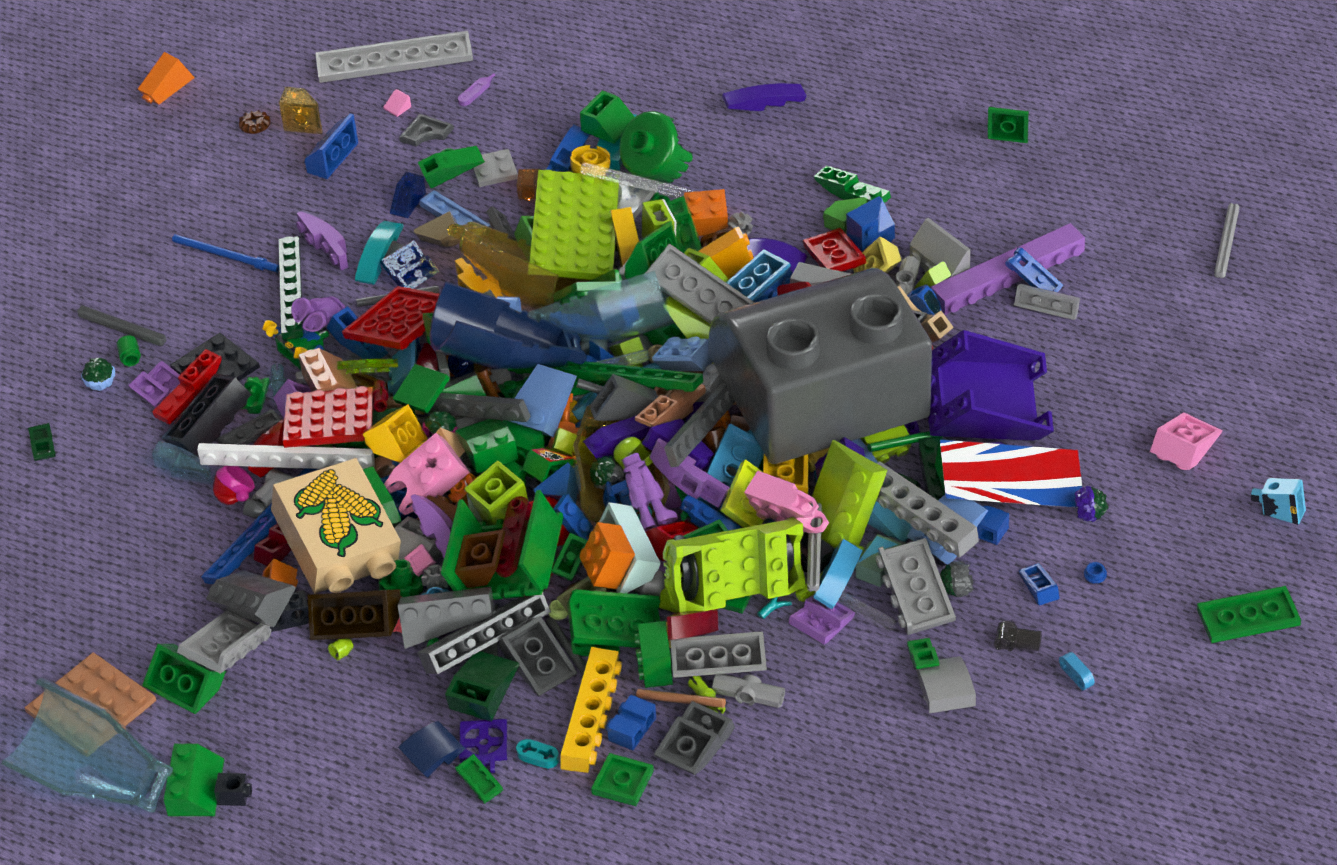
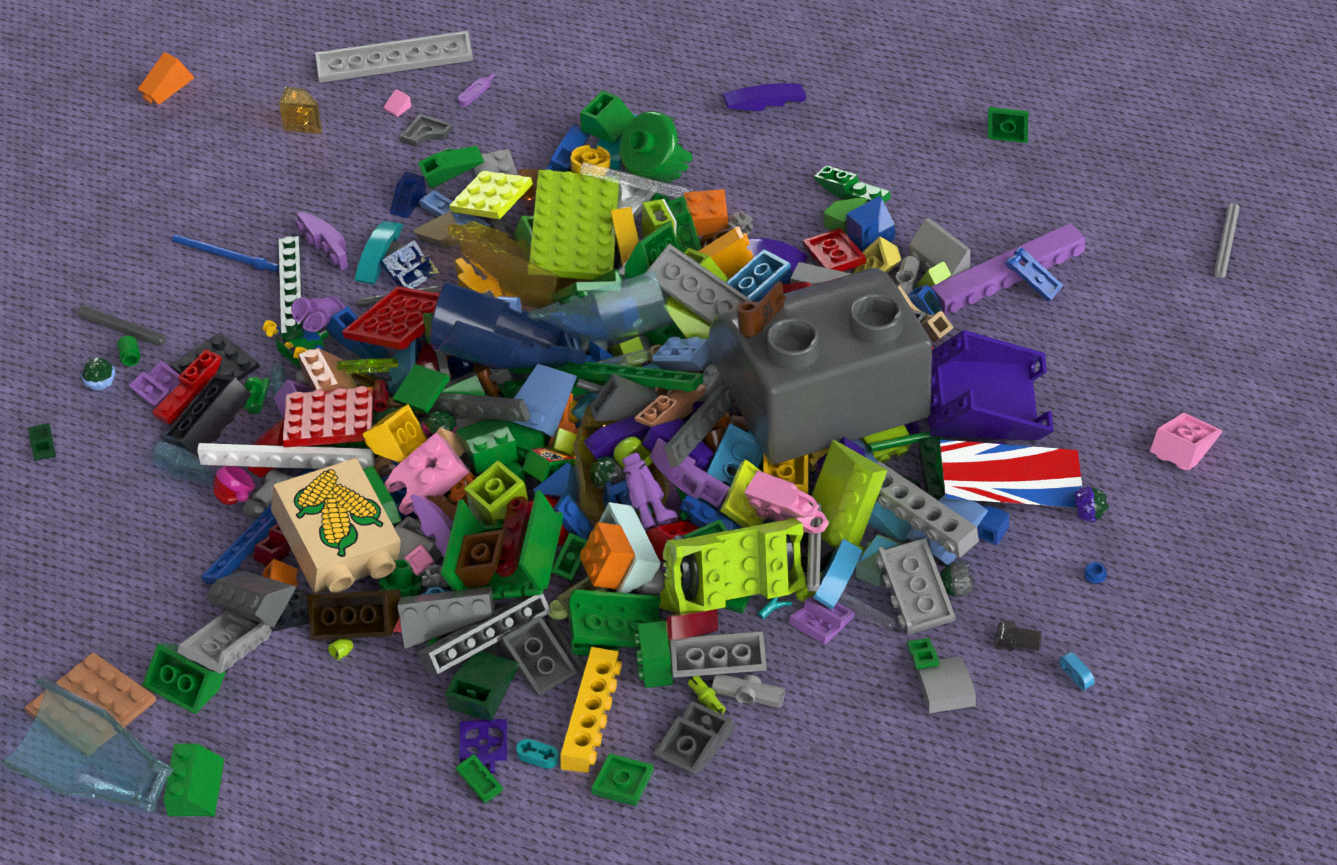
(232, 789): black brick -> none
(248, 126): reddish brown gear -> none
(251, 430): dark grey tile -> none
(332, 148): blue slope -> none
(431, 747): dark blue slope -> none
(491, 194): none -> neon yellow plate
(631, 722): blue brick -> none
(680, 698): nougat bar -> none
(756, 315): none -> reddish brown door
(1041, 595): blue slope -> none
(1047, 301): light grey plate -> none
(1248, 614): green plate -> none
(1282, 499): medium azure torso -> none

